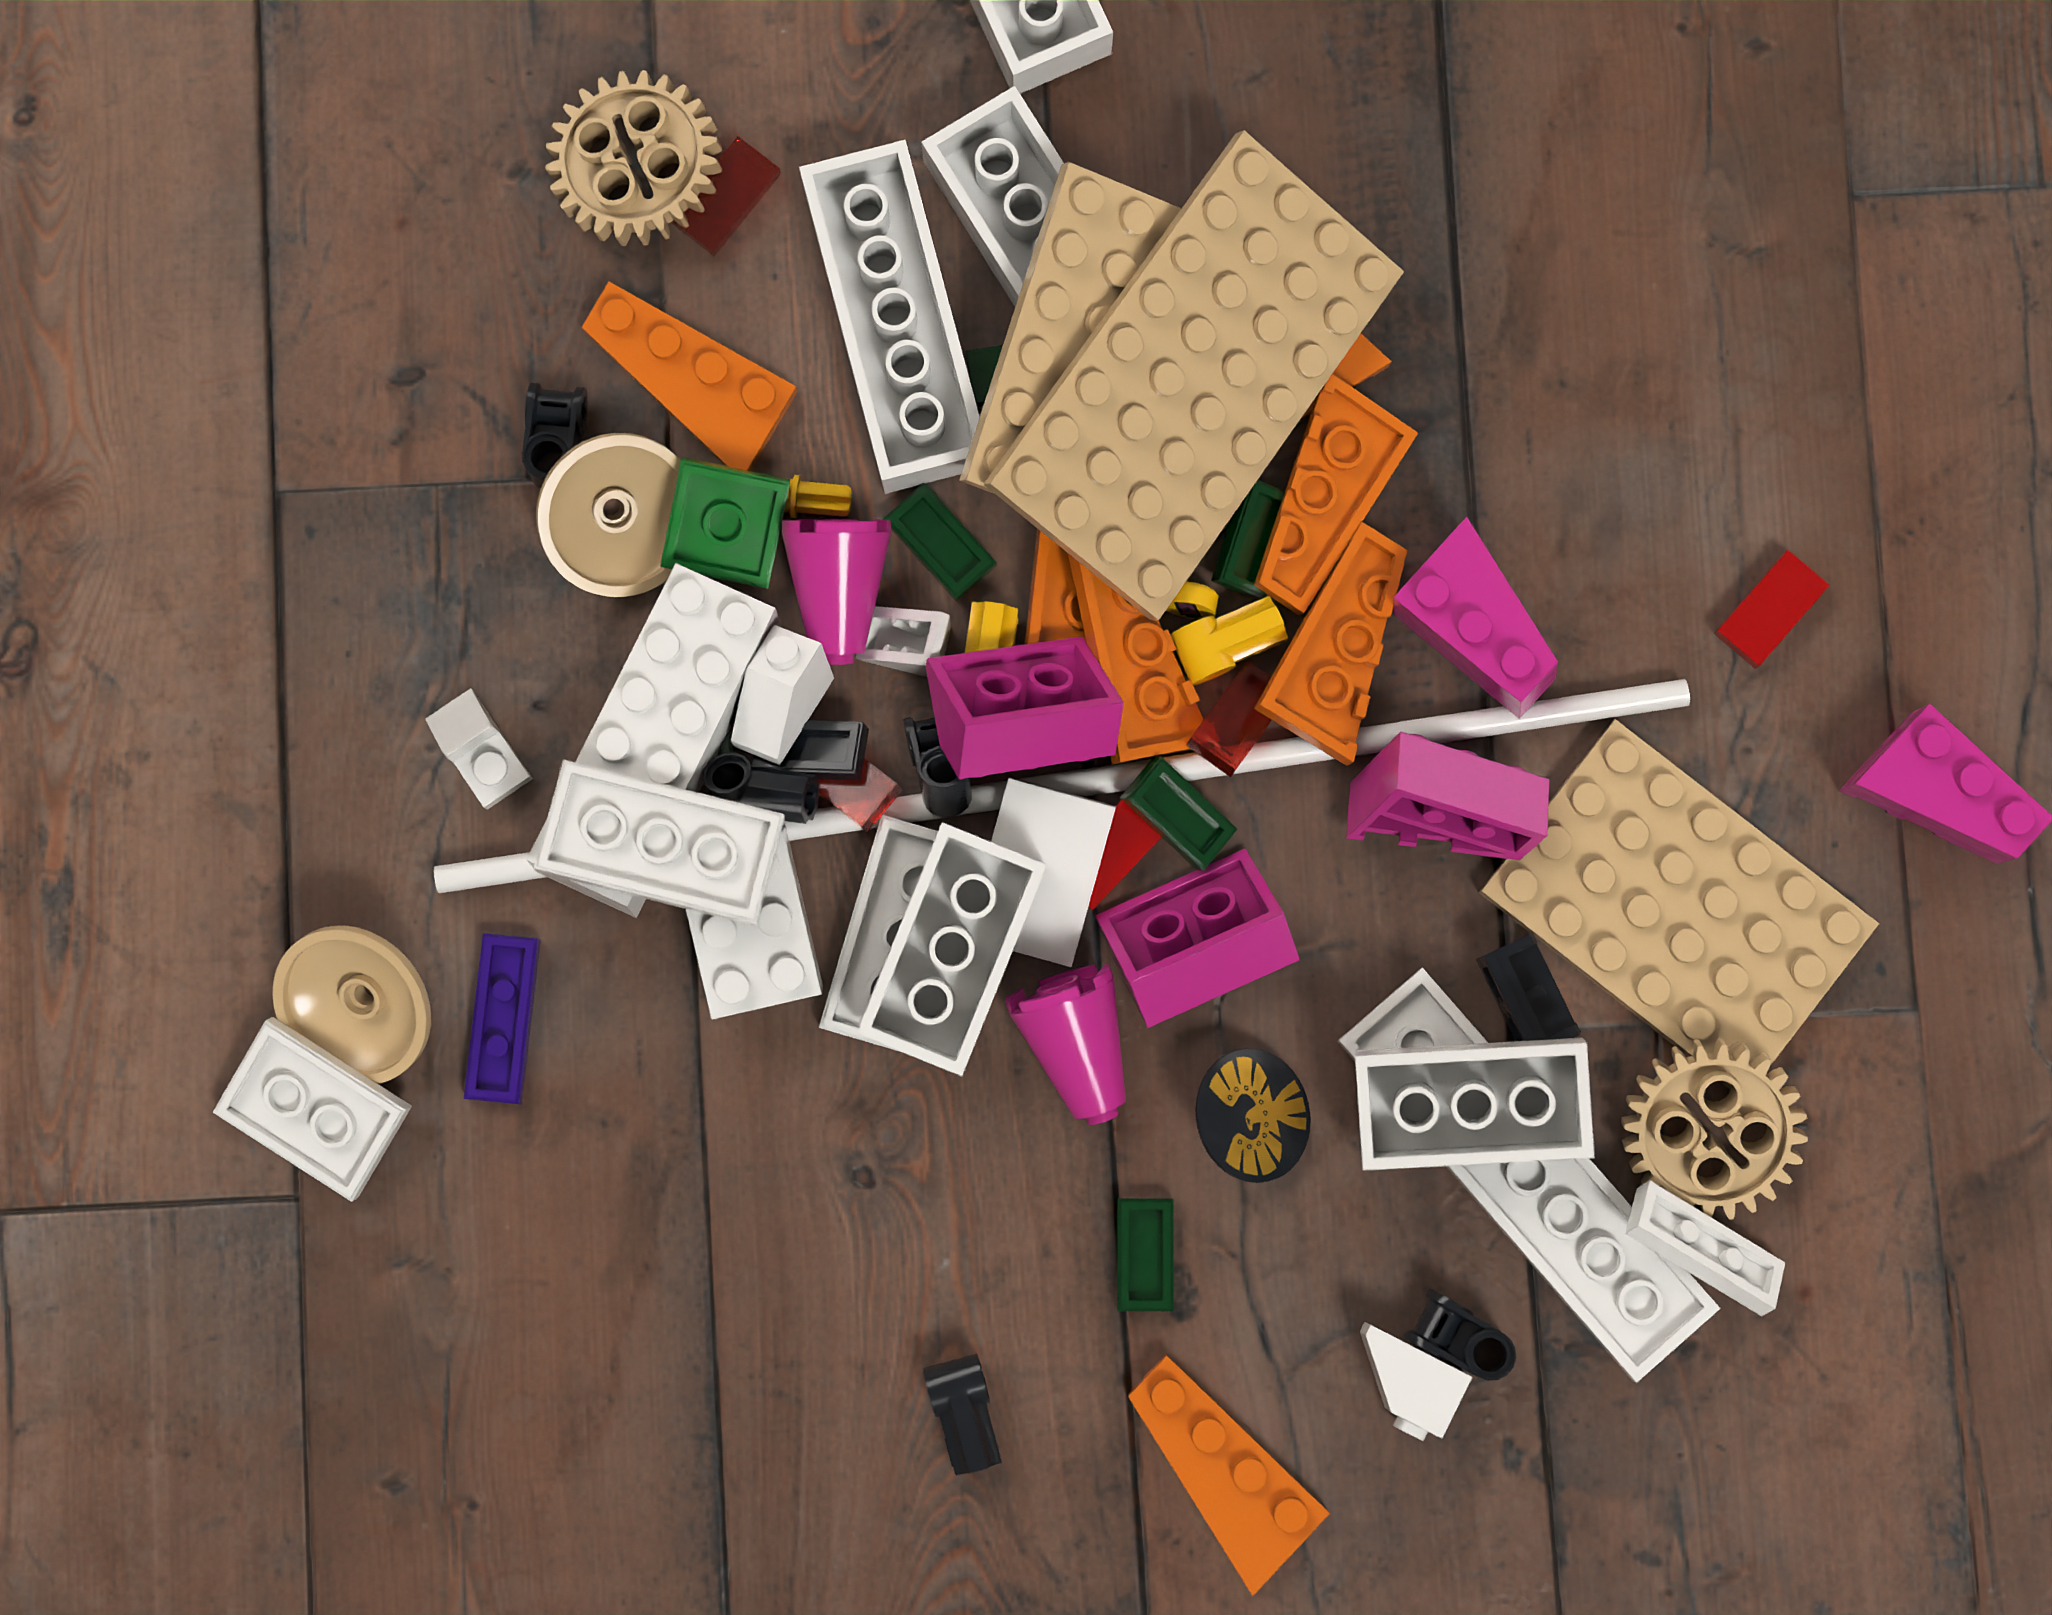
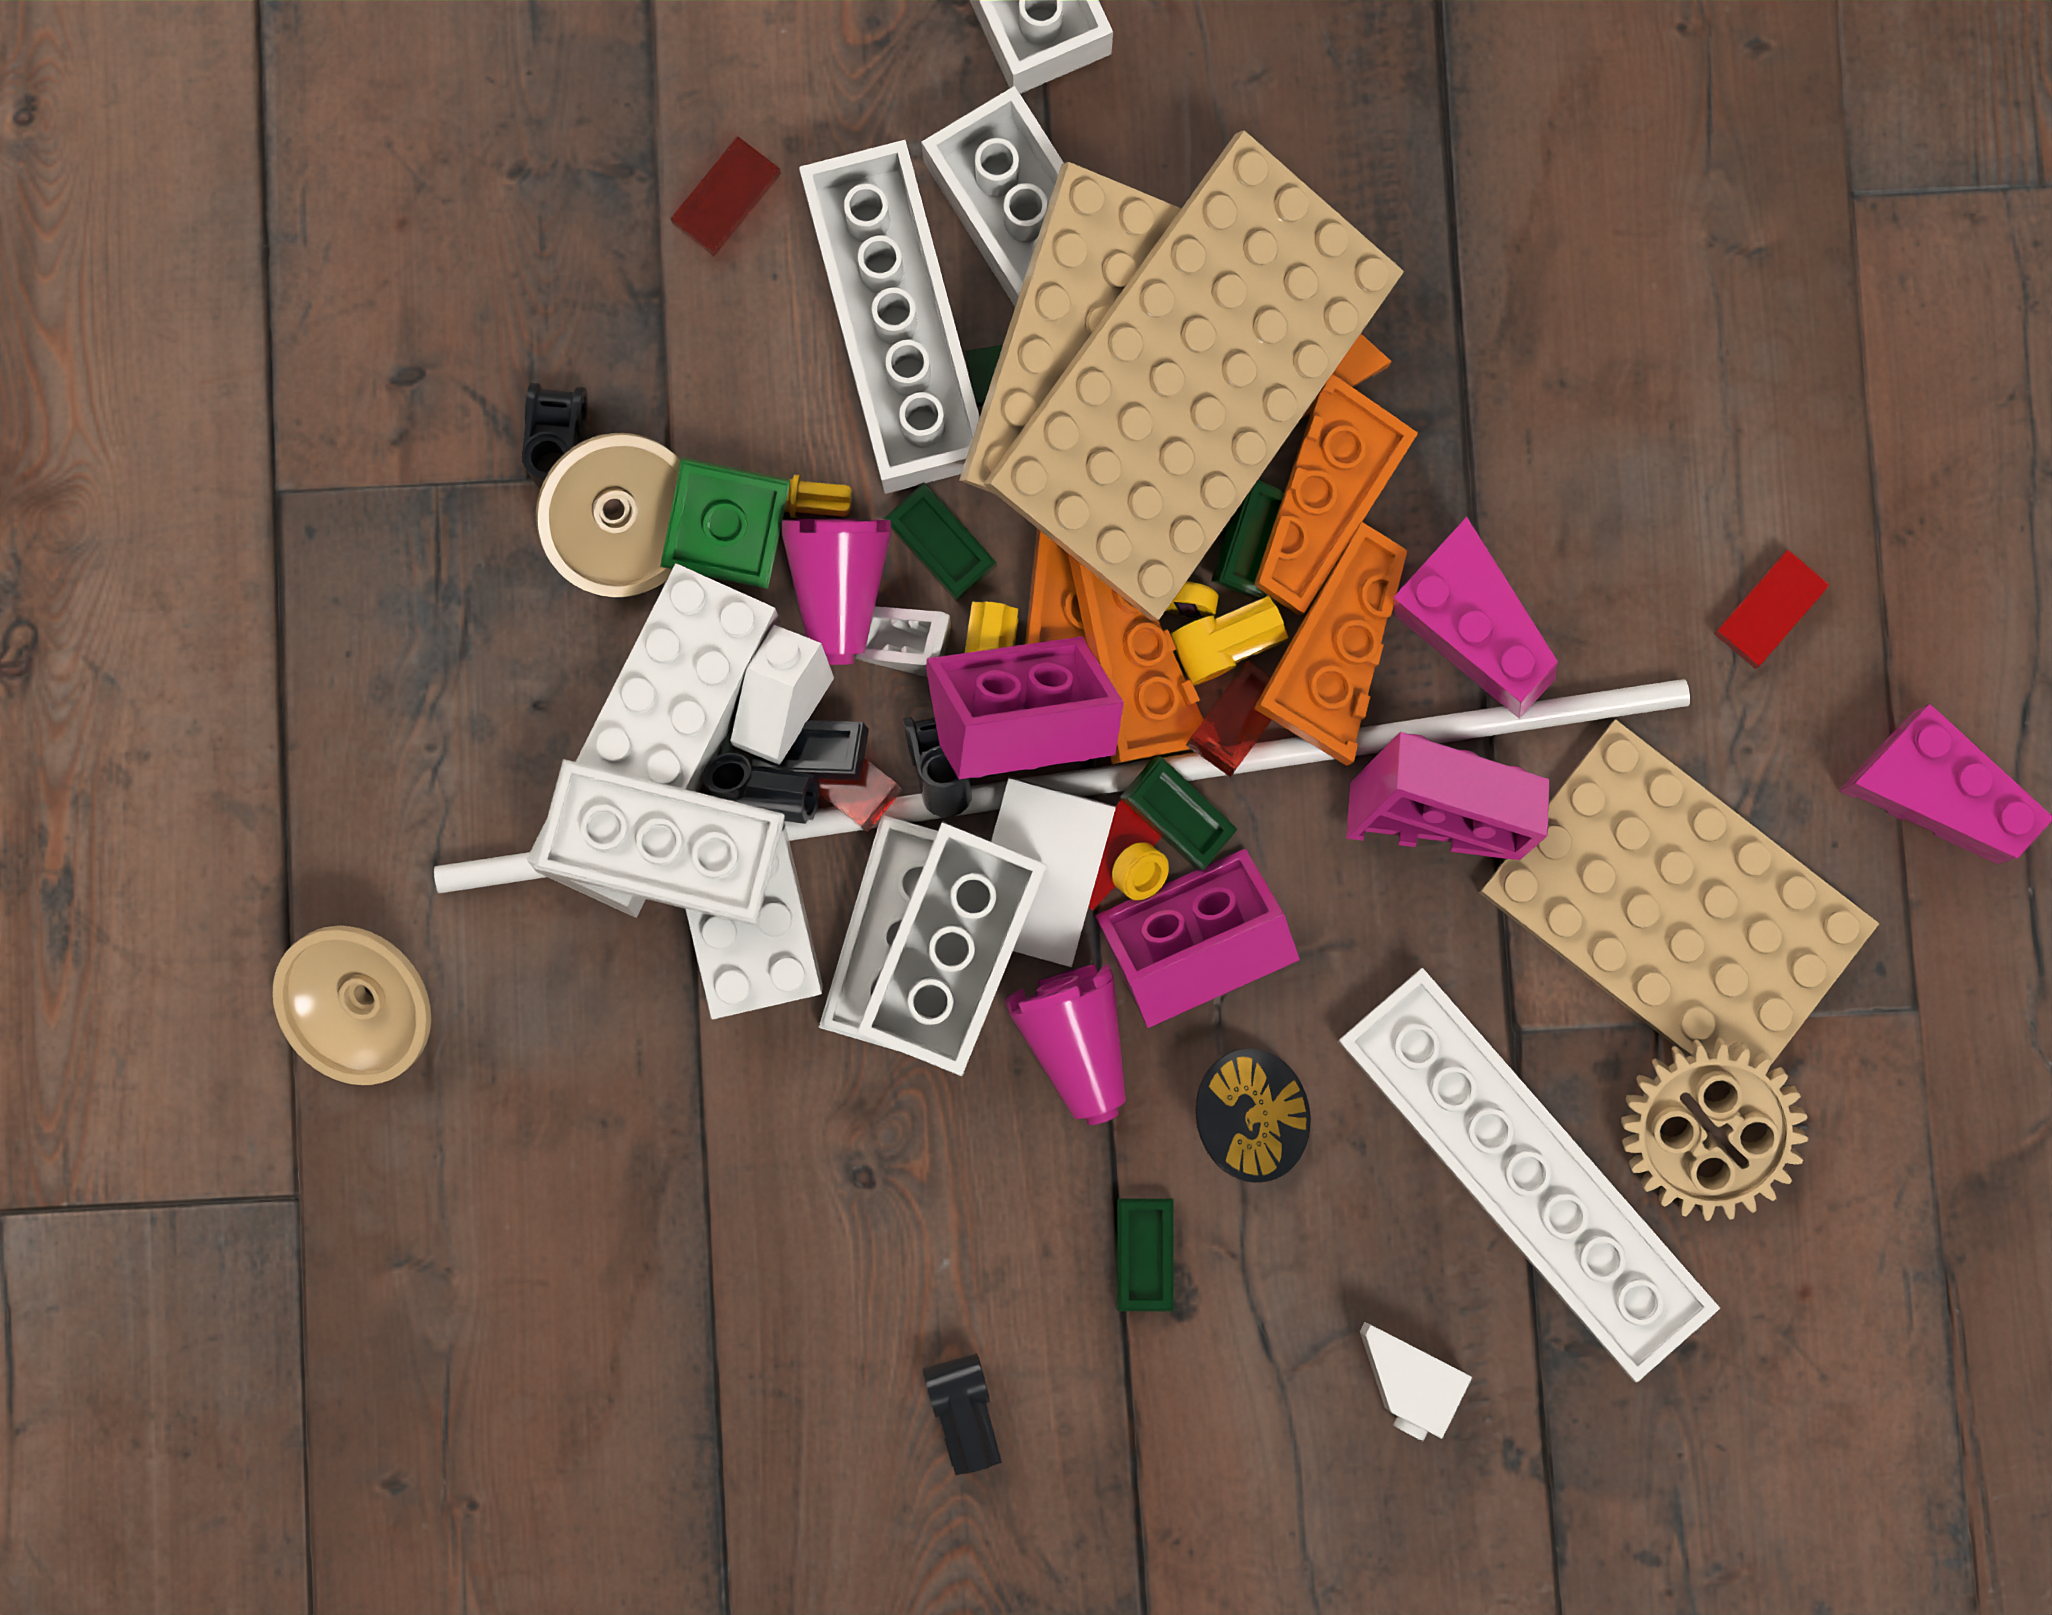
(312, 1109): white tile -> none
(478, 749): white slope -> none
(502, 1018): dark purple tile -> none
(678, 138): tan gear -> none
(706, 386): orange wing -> none
(1140, 871): none -> yellow tile
(1235, 1483): orange wing -> none
(1459, 1336): black piece -> none
(1474, 1104): white brick -> none
(1527, 992): black hinge -> none
(1705, 1248): white plate -> none

